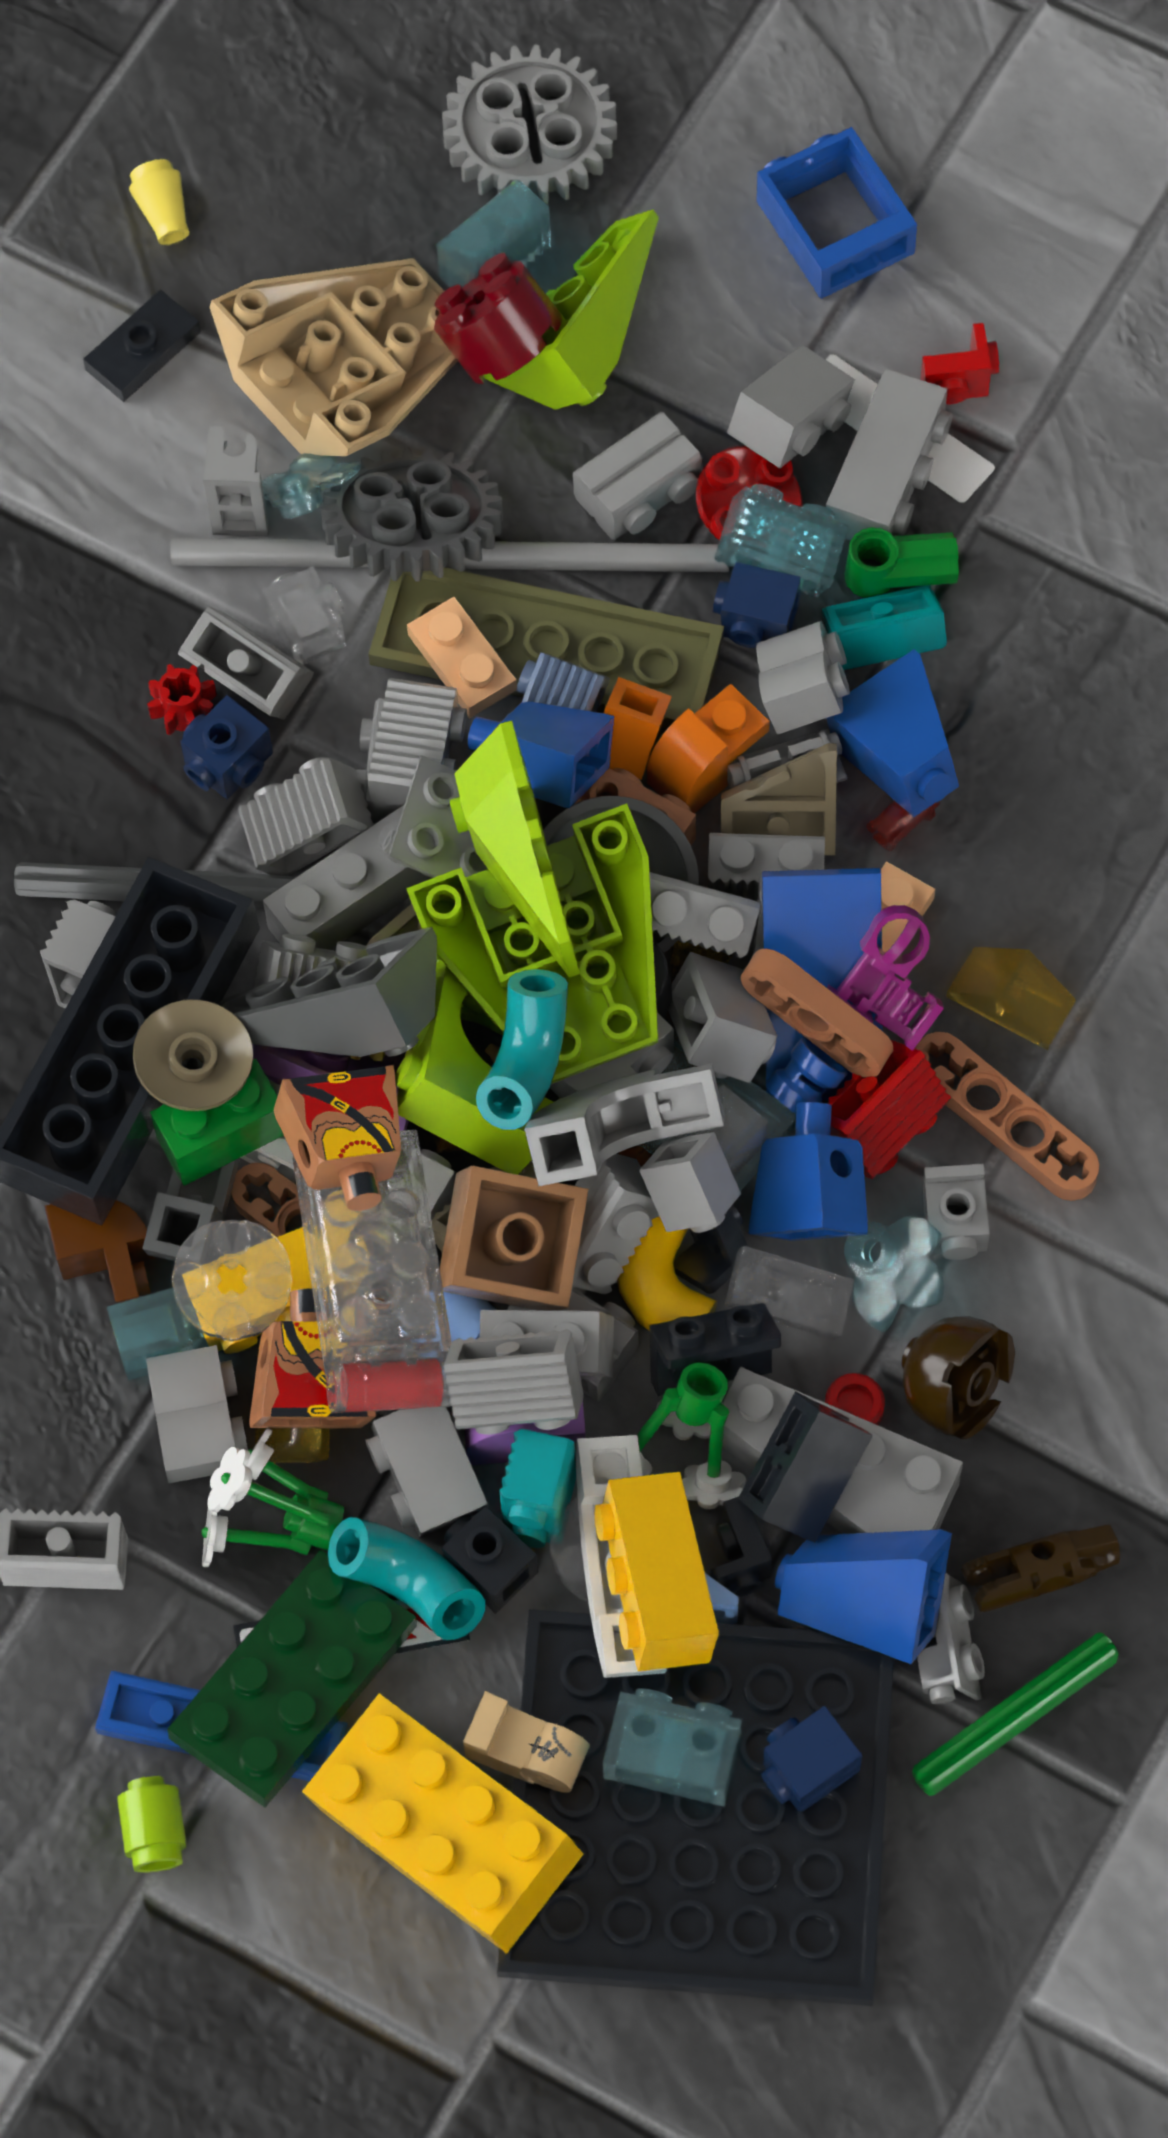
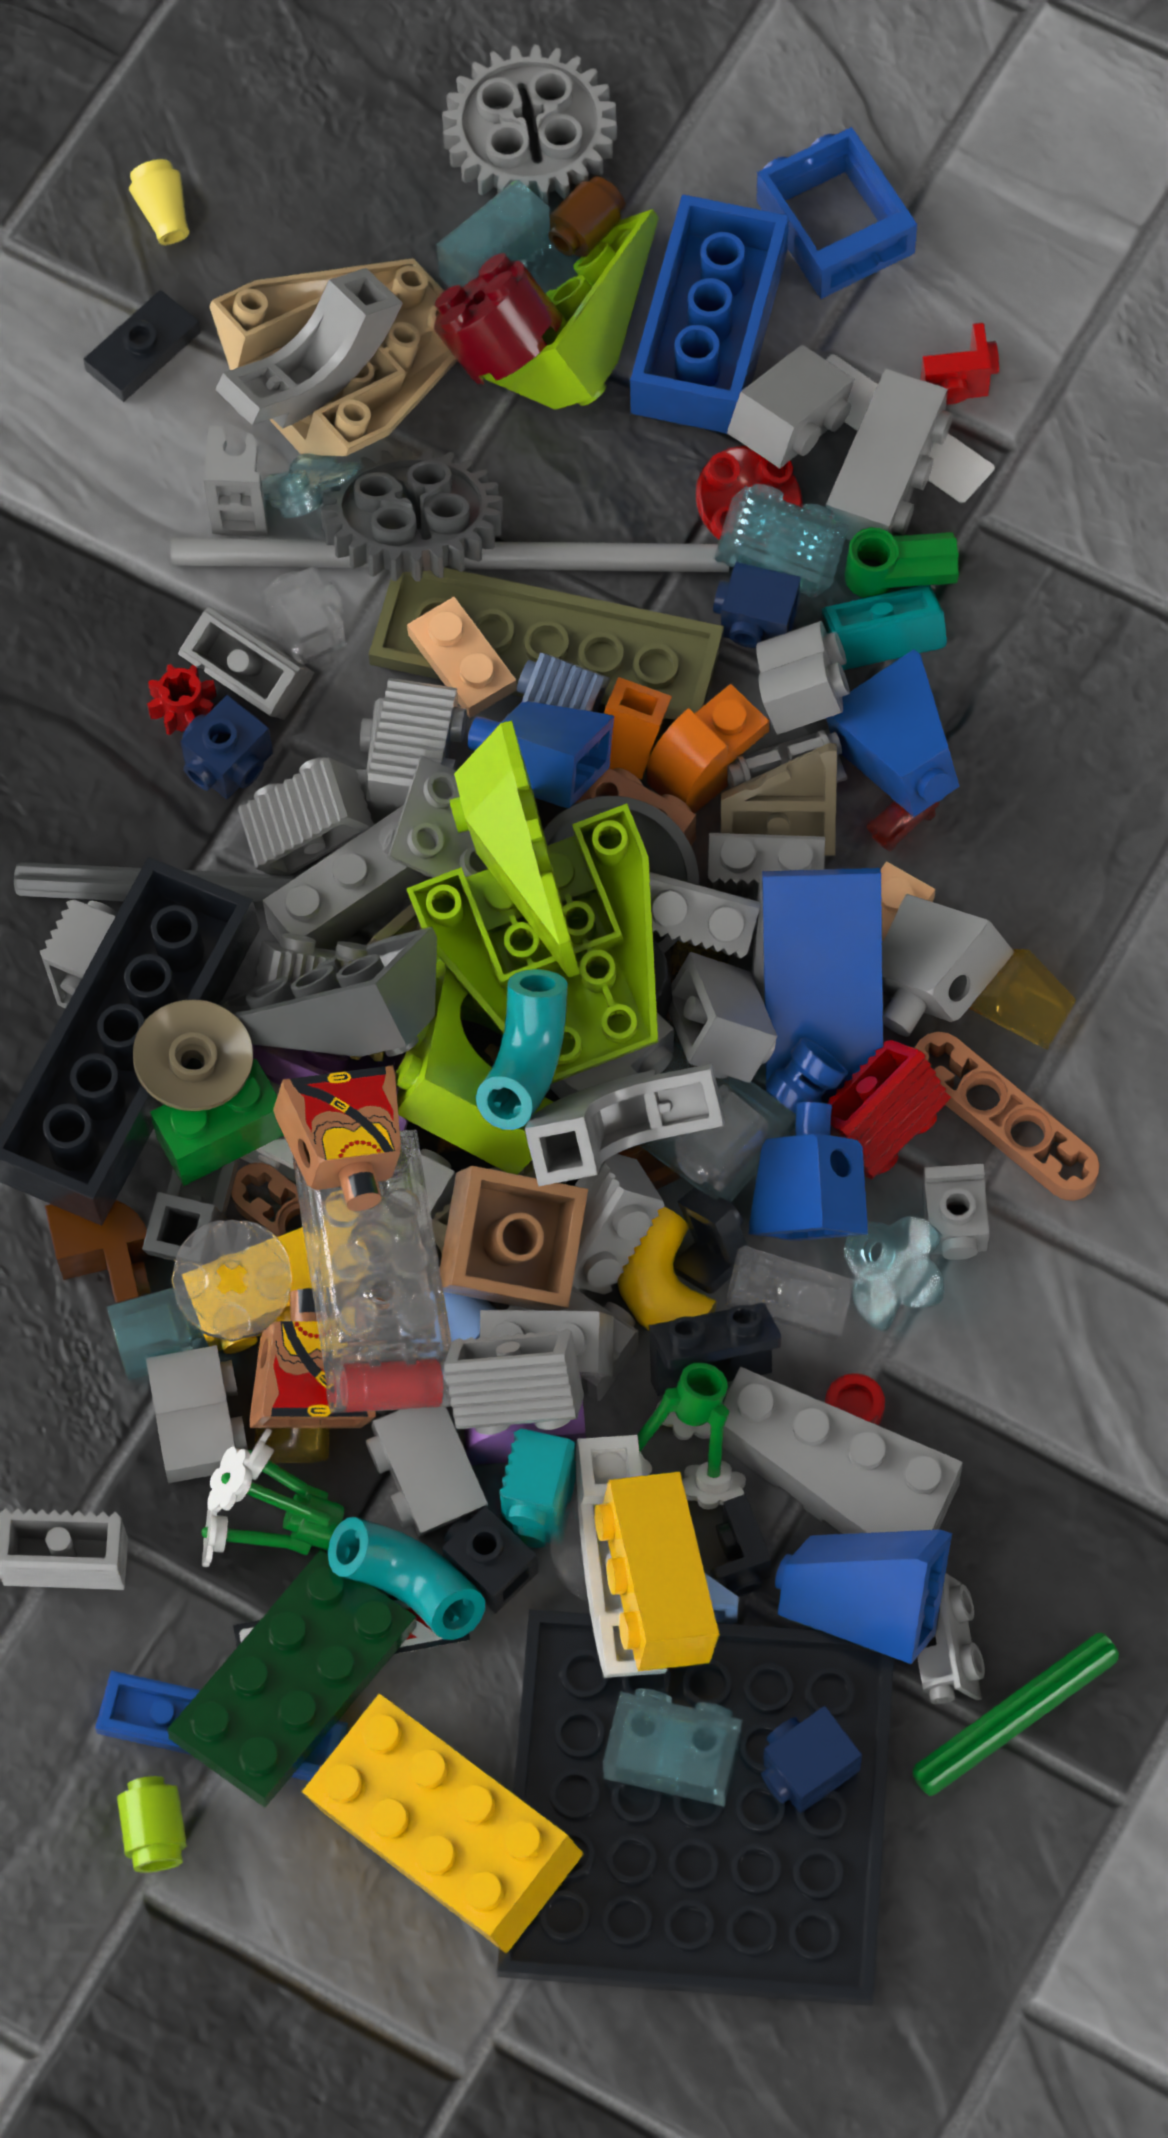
(321, 358): none -> light grey arch
(524, 1745): tan leg -> none
(585, 217): none -> reddish brown brick
(638, 477): light grey brick -> none
(690, 1183): light grey brick -> none
(708, 313): none -> blue brick
(804, 1467): black hinge -> none
(816, 1013): nougat beam -> none
(877, 988): magenta piece -> none
(937, 962): none -> light grey torso
(955, 1372): dark brown cylinder -> none
(1041, 1566): dark brown hinge -> none

